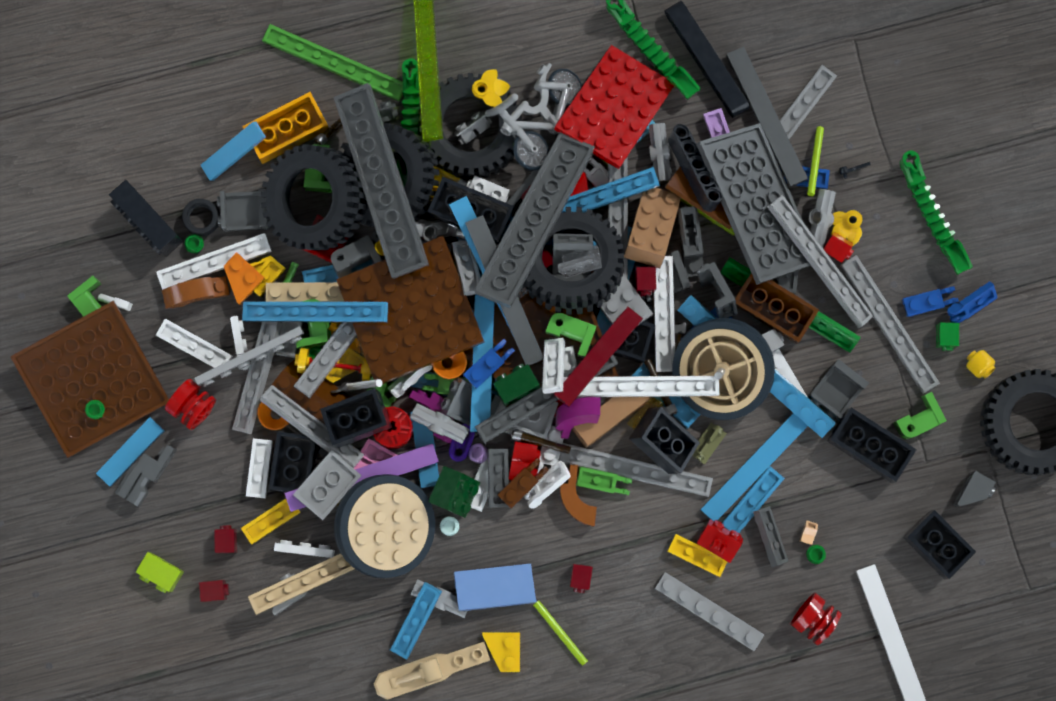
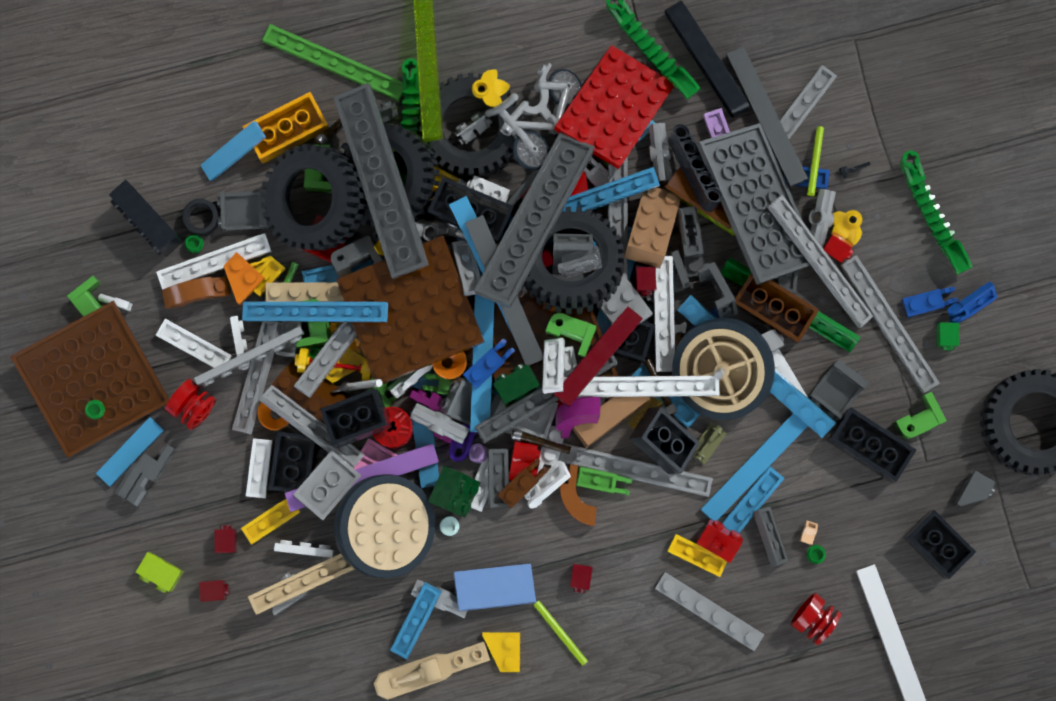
(980, 364): yellow head -> none

